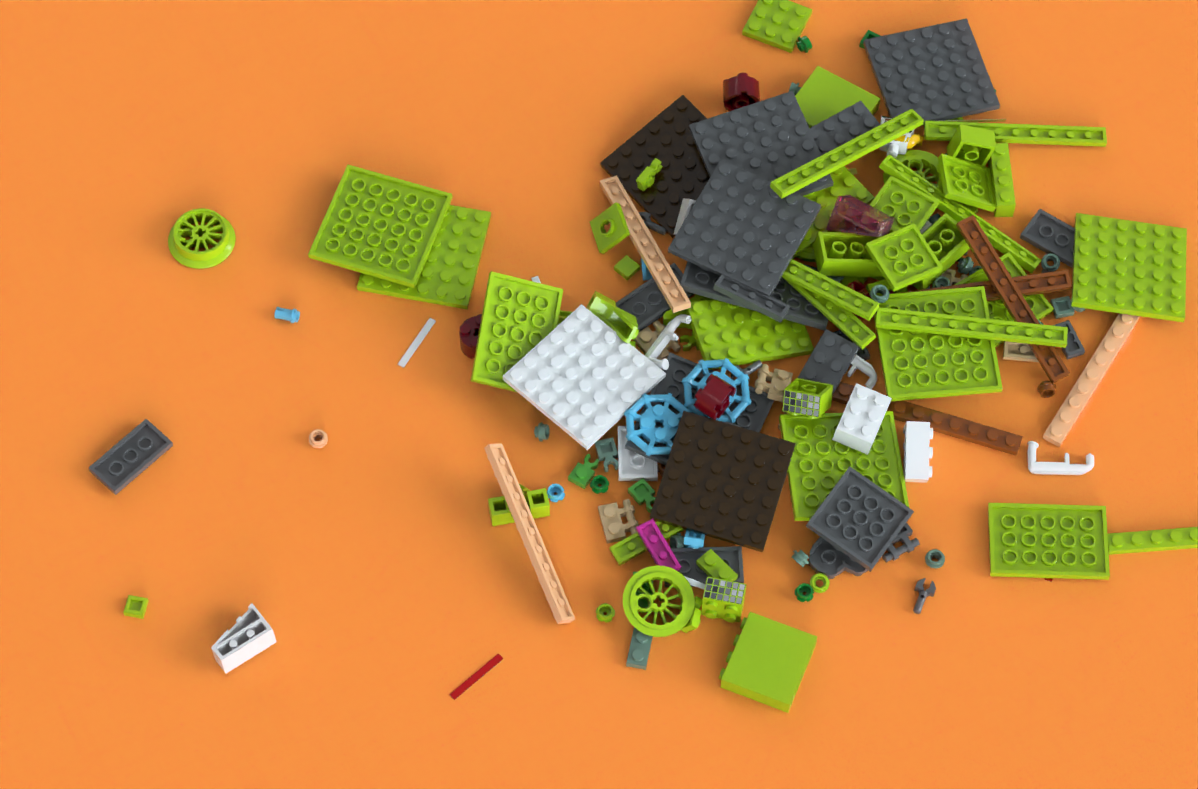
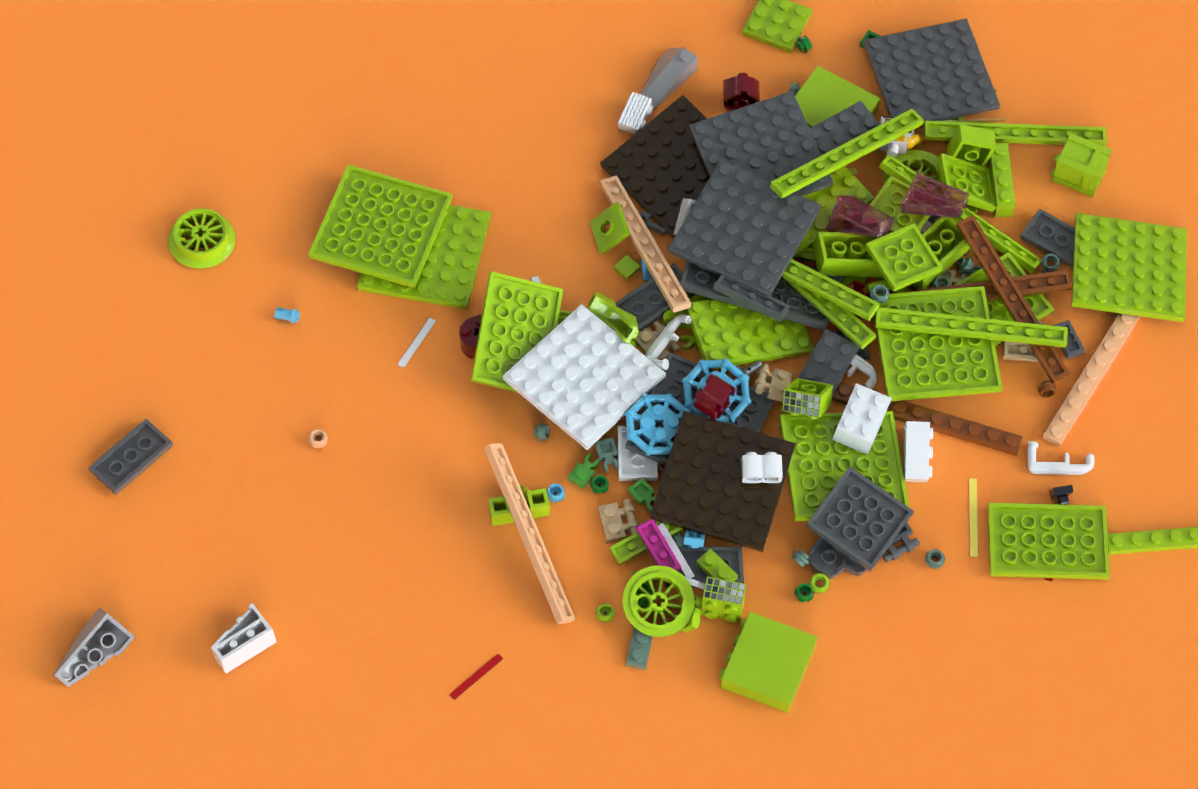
(95, 645): none -> light grey wedge
(135, 606): lime tile -> none
(635, 113): none -> white brick
(647, 177): lime plate -> none
(669, 74): none -> light grey wedge
(684, 566): none -> white sticker
(761, 468): none -> white brick
(923, 594): dark grey bar -> none
(934, 198): none -> clear pink wedge
(973, 517): none -> light yellow sticker
(1061, 494): none -> black tile
(1063, 307): sand green plate -> none
(1081, 165): none -> lime container

